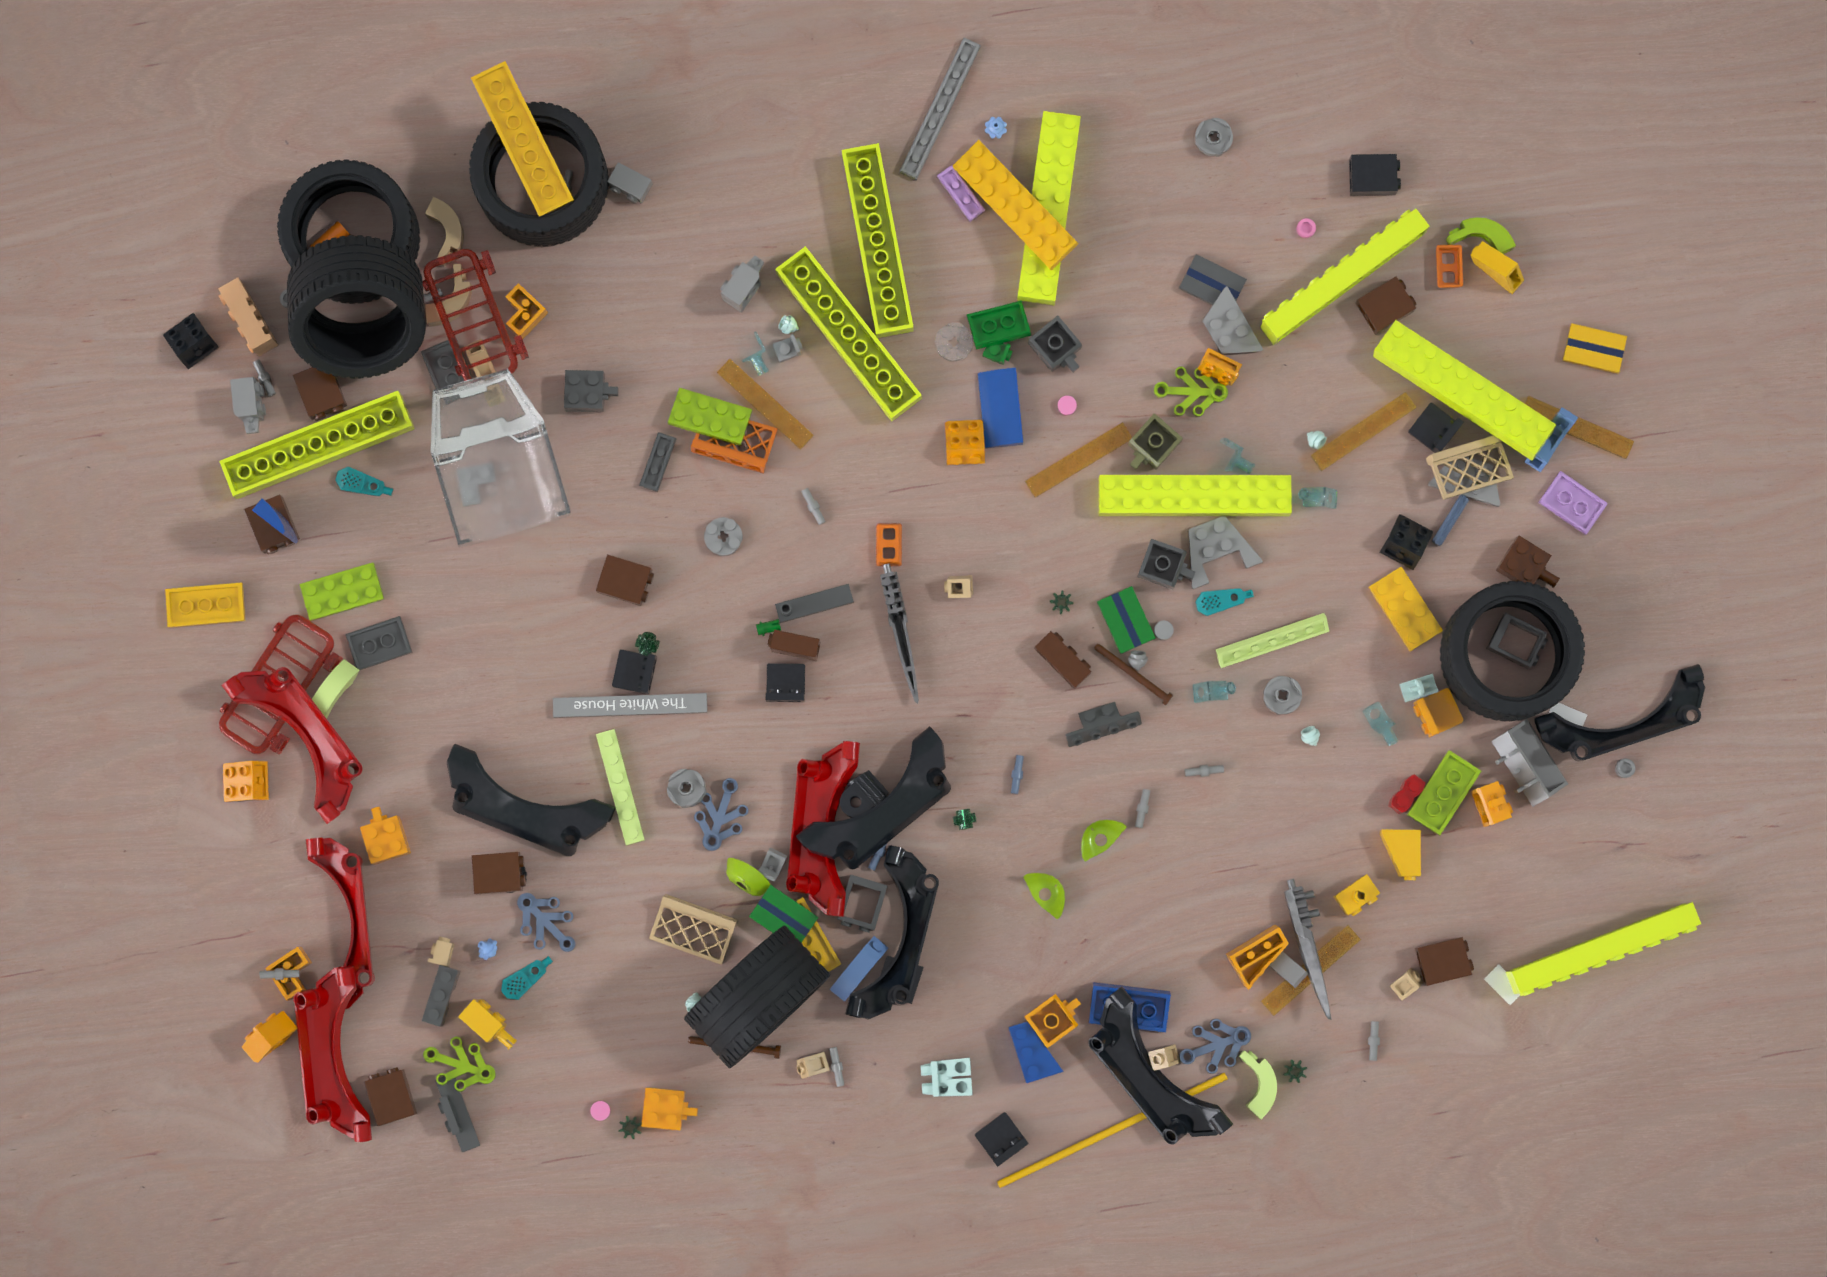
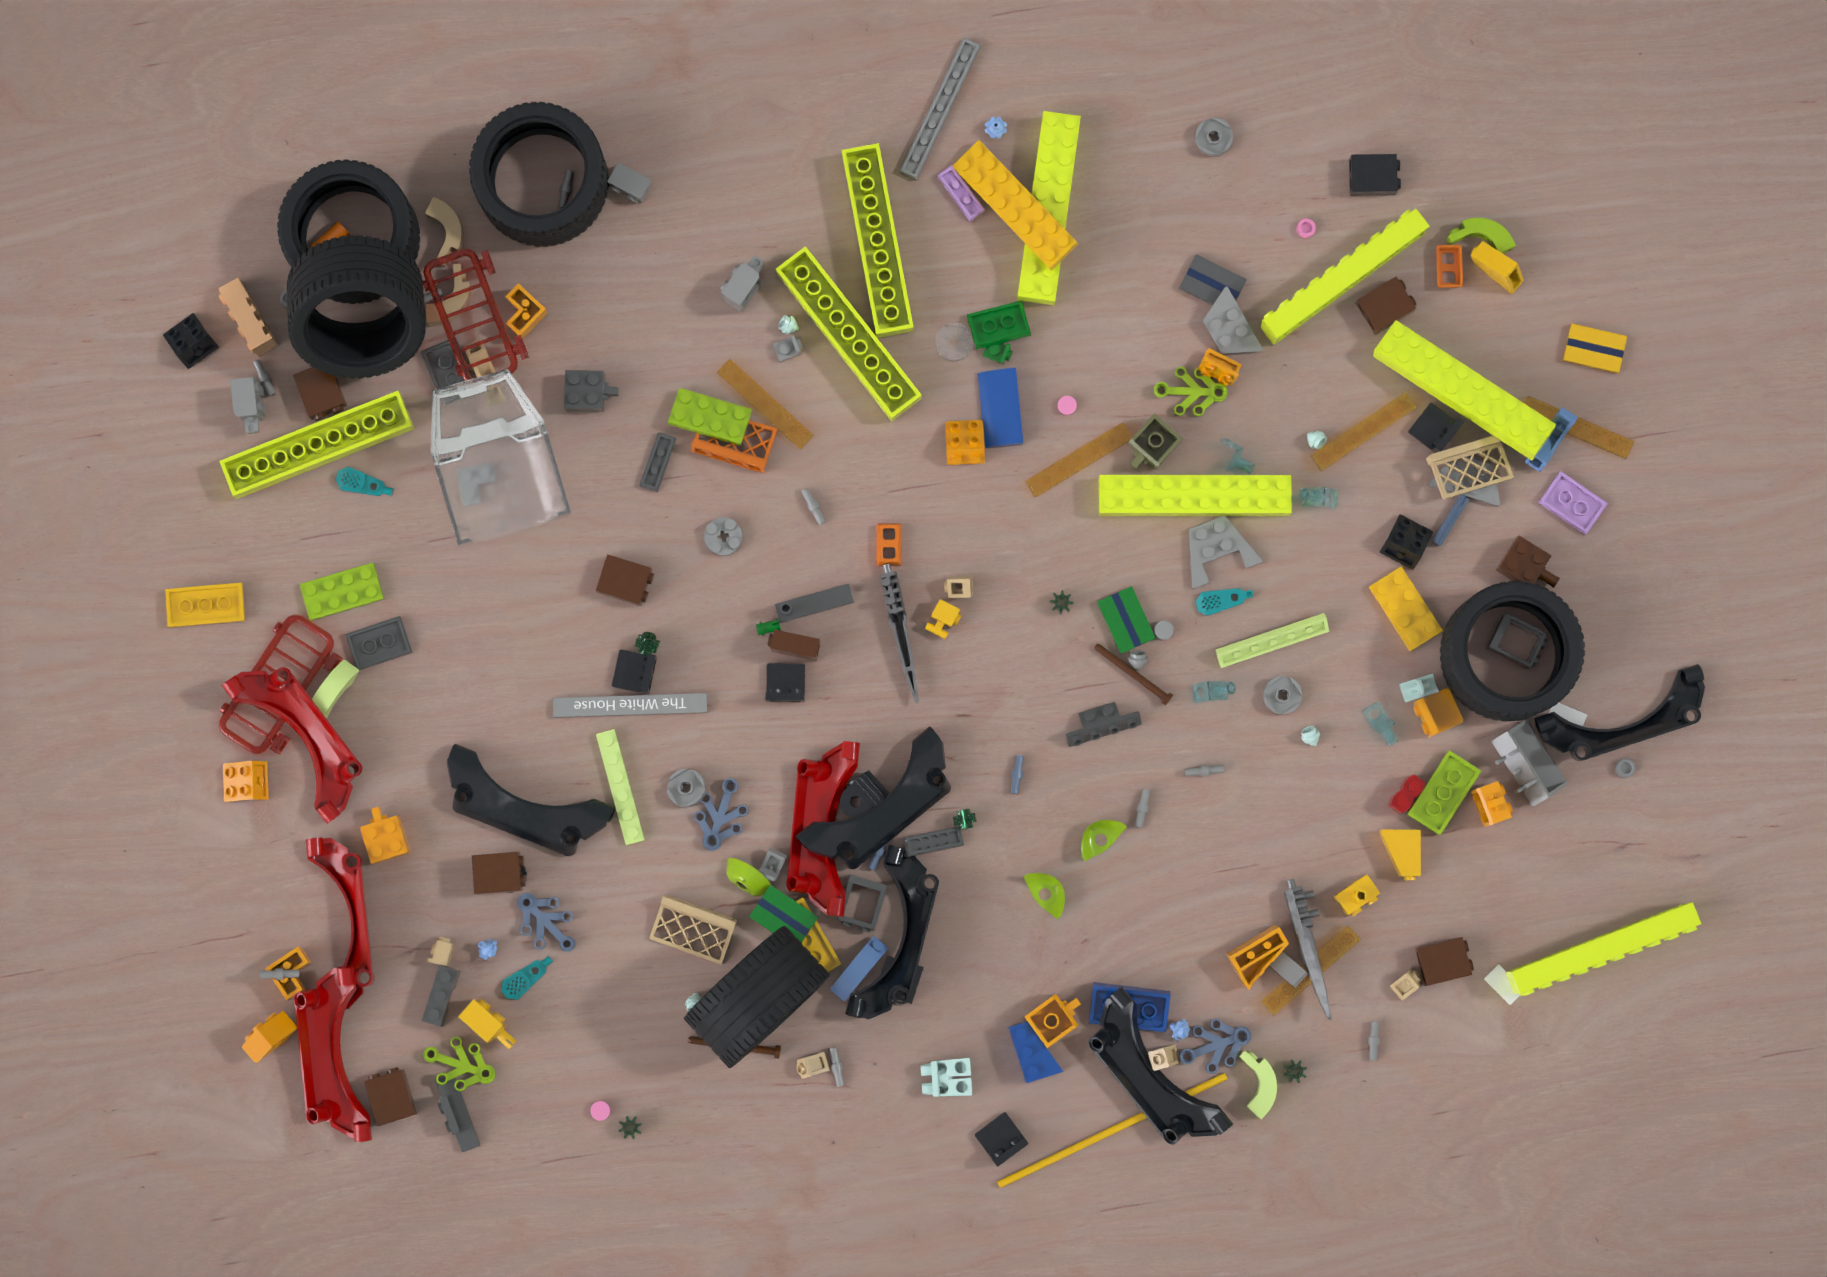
(267, 536): reddish brown brick -> none
(275, 519): blue slope -> none
(522, 138): yellow plate -> none
(665, 1109): light orange hinge -> none
(756, 358): clear light blue bracket -> none
(933, 841): none -> dark grey plate
(944, 615): none -> yellow brick
(1056, 345): dark grey hinge -> none
(1063, 659): reddish brown brick -> none
(1164, 565): dark grey hinge -> none
(1180, 1029): none -> light blue plant

